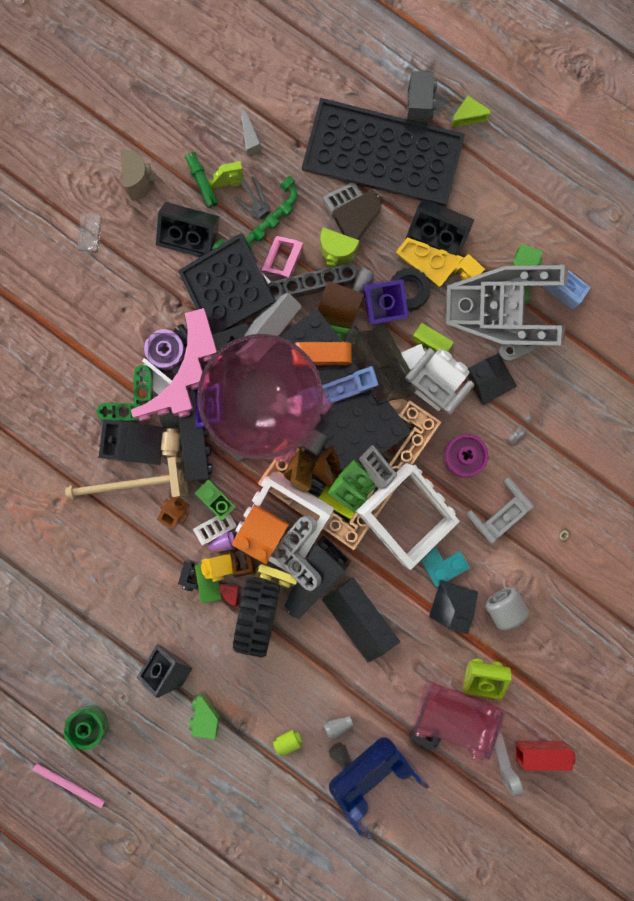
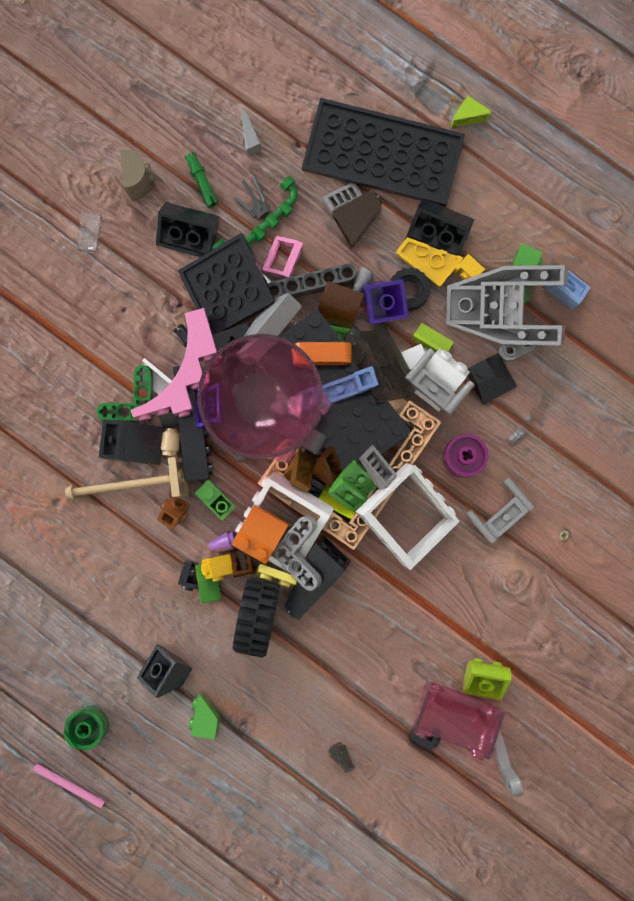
(157, 343): lavender brick -> none
(200, 536): white slope -> none
(227, 175): lime wing -> none
(229, 593): red tile -> none
(287, 742): lime brick -> none
(337, 248): lime brick -> none
(337, 727): light grey cone -> none
(361, 620): black slope -> none
(365, 774): clear blue windscreen -> none
(421, 96): dark grey brick -> none
(443, 569): teal plate -> none
(454, 606): black slope -> none
(507, 609): light grey head -> none
(545, 756): red brick -> none

